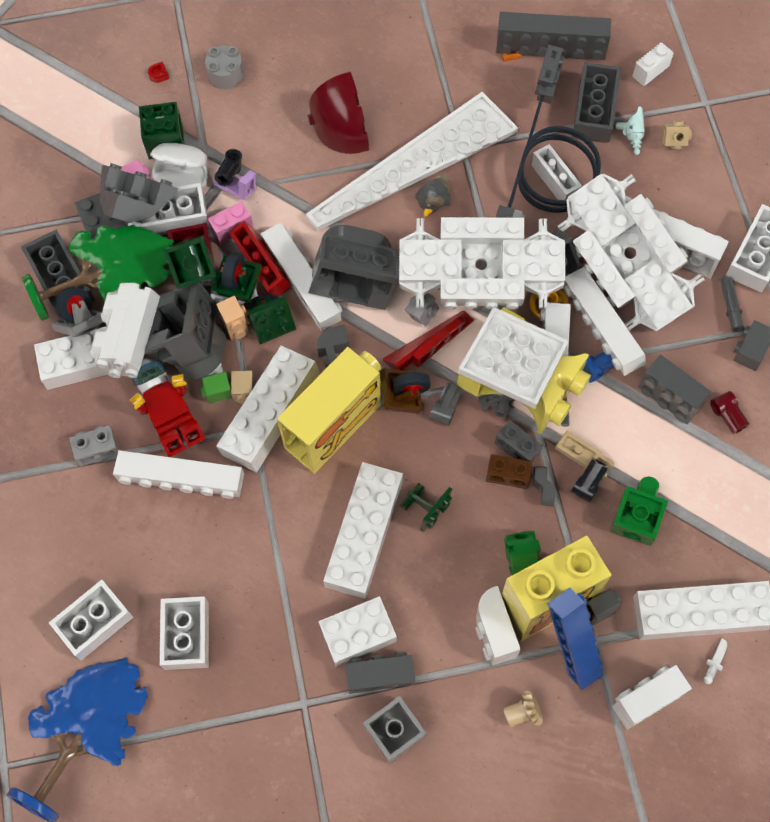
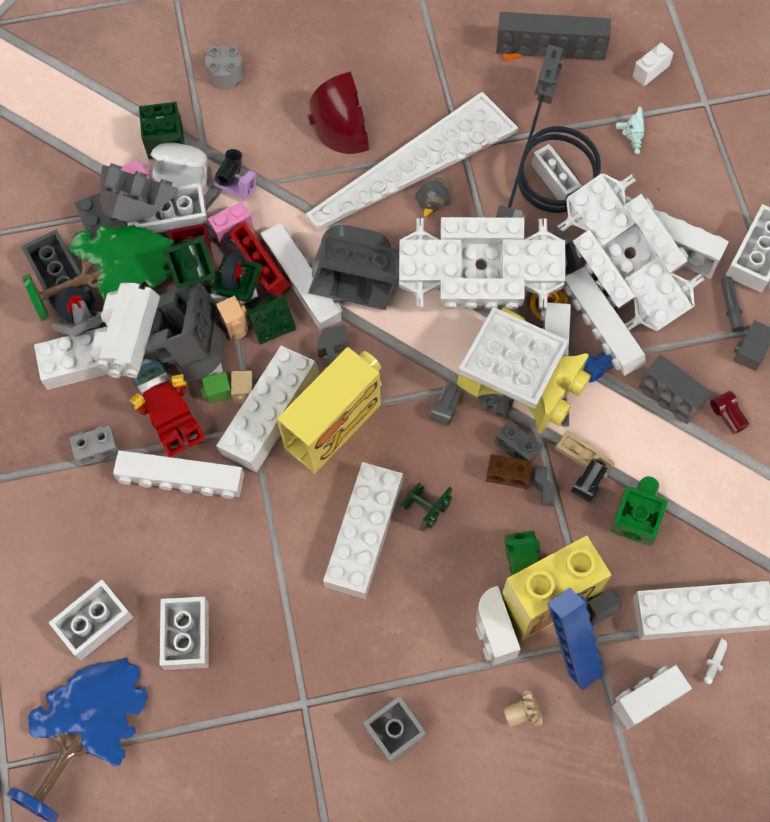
(158, 73): red tile -> none
(358, 631): white brick -> none
(380, 673): dark grey brick -> none
(403, 389): reddish brown plate -> none
(425, 314): light grey brick -> none
(429, 343): red wedge -> none
(597, 101): dark grey brick -> none
(676, 134): tan brick -> none

